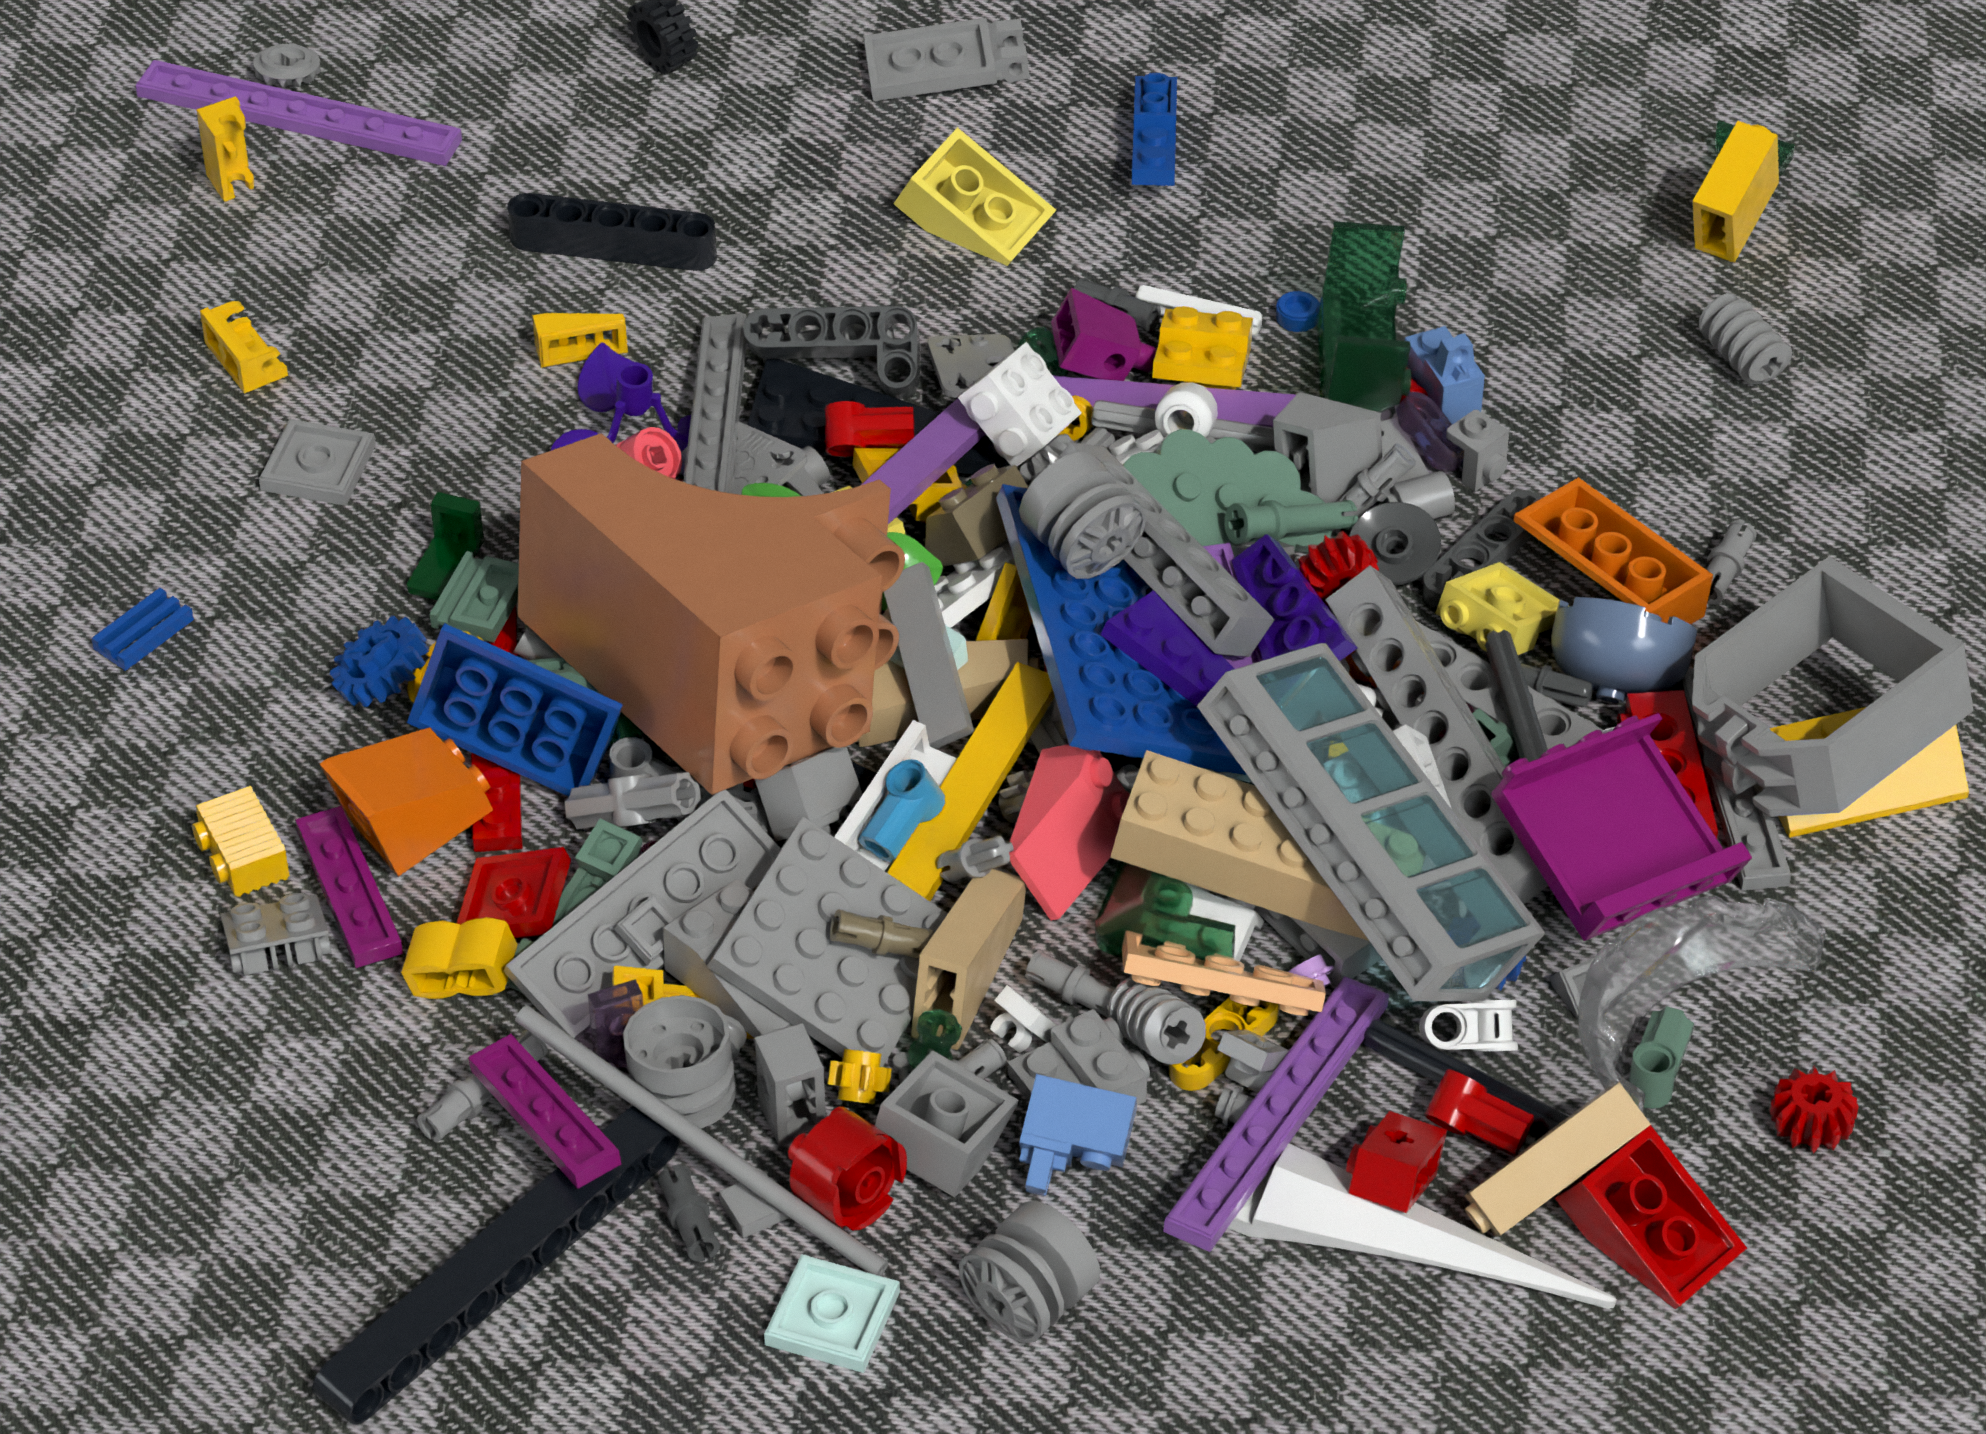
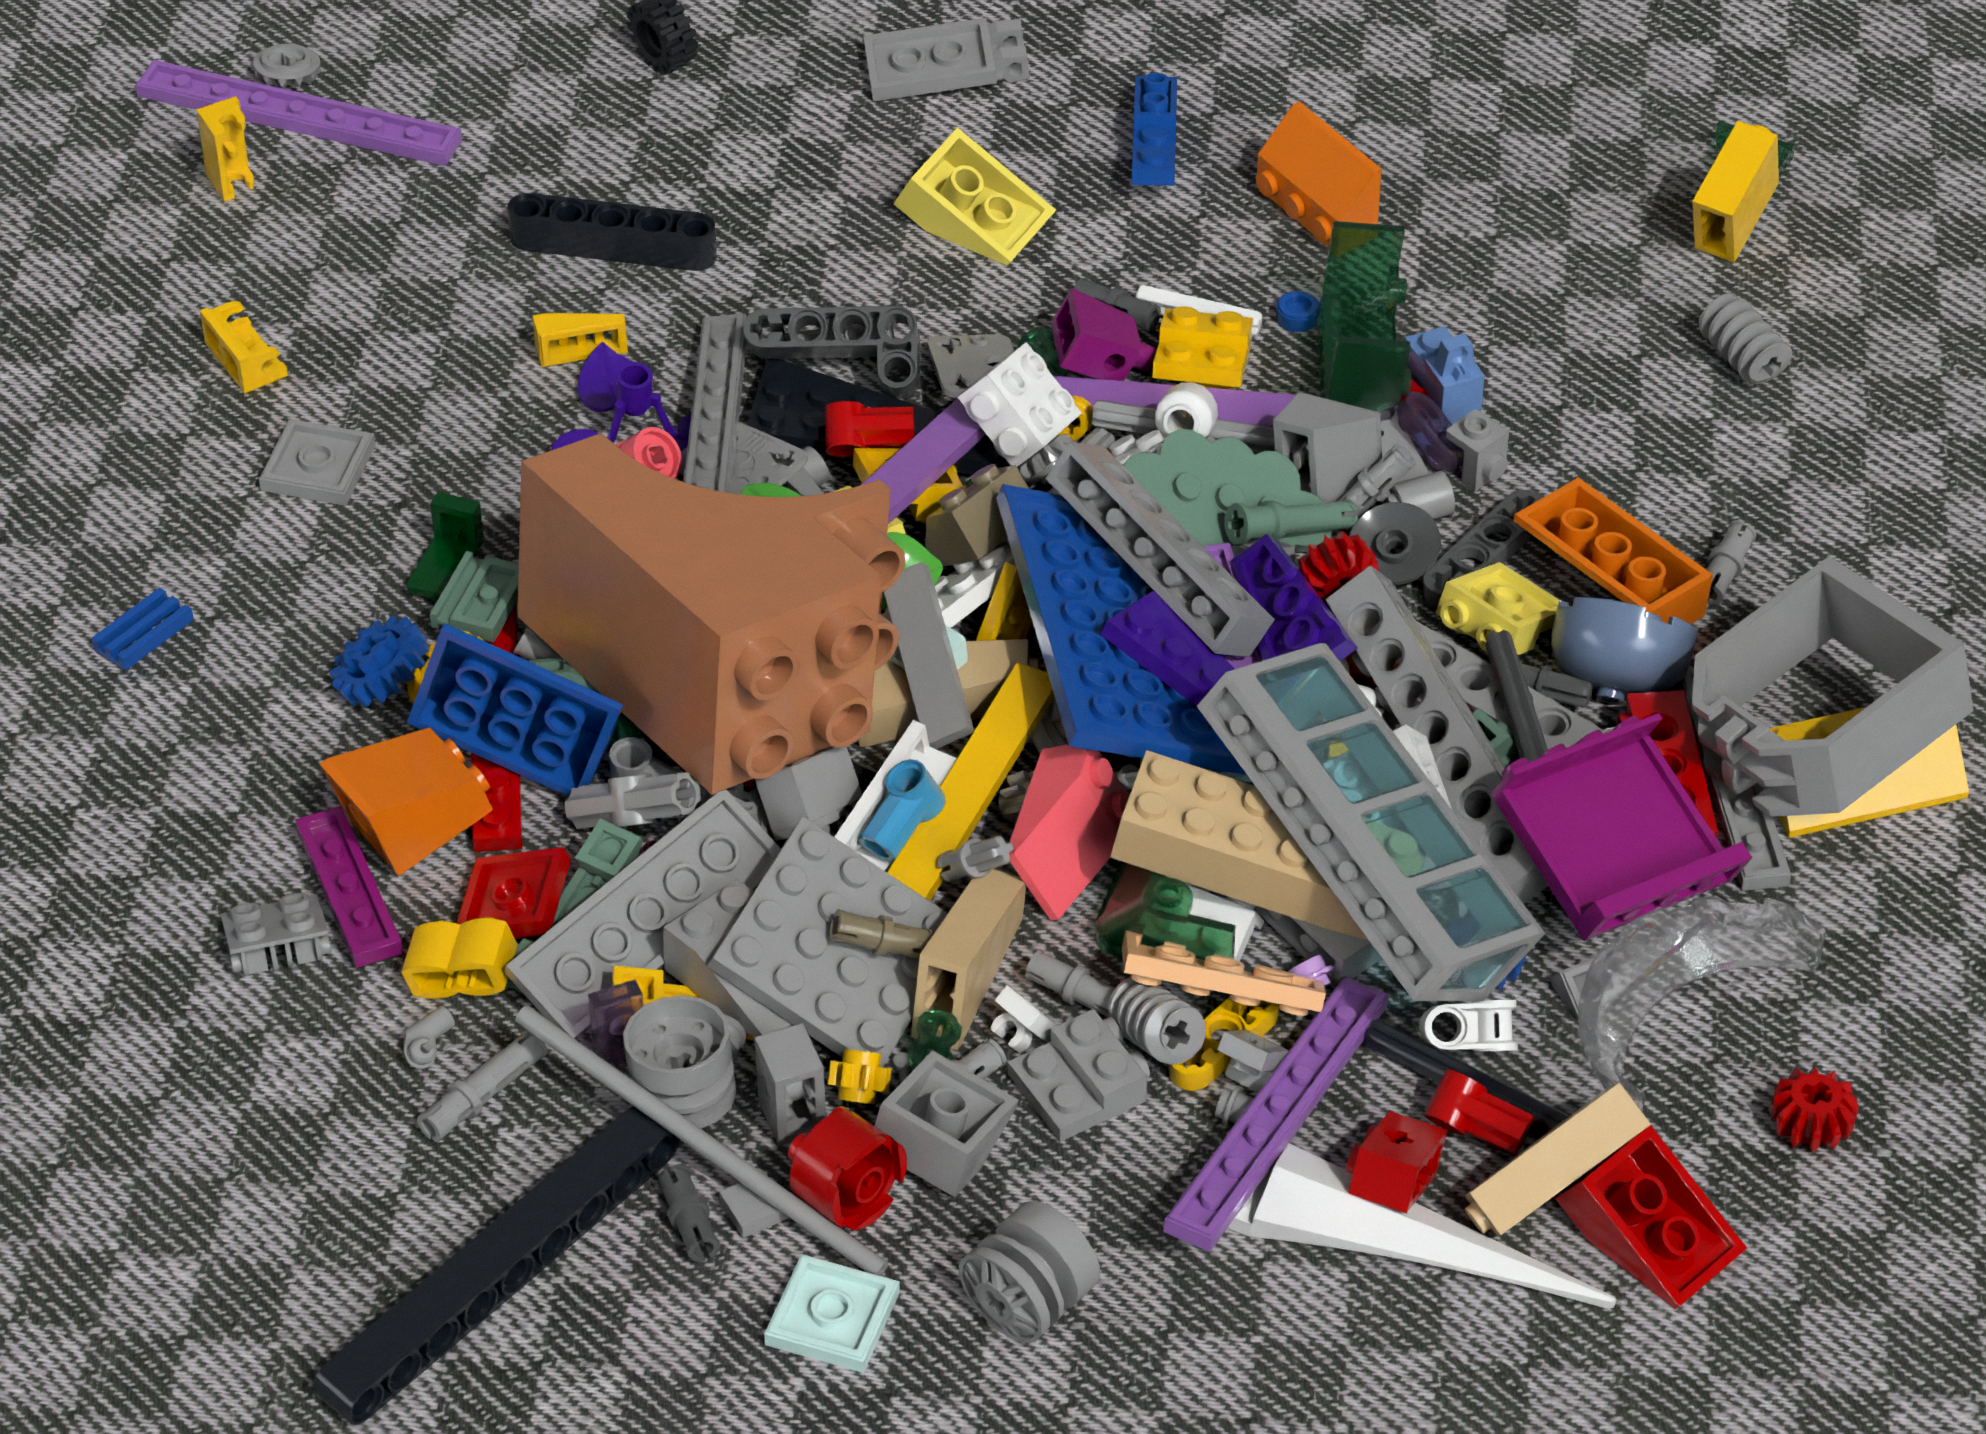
(241, 841): yellow brick -> none
(421, 1037): none -> light grey arm
(544, 1111): magenta plate -> none
(644, 928): light grey tile -> none
(1073, 1121): medium blue hinge -> none
(1082, 515): light grey wheel -> none
(1317, 174): none -> orange slope
(1660, 1055): sand green piece -> none

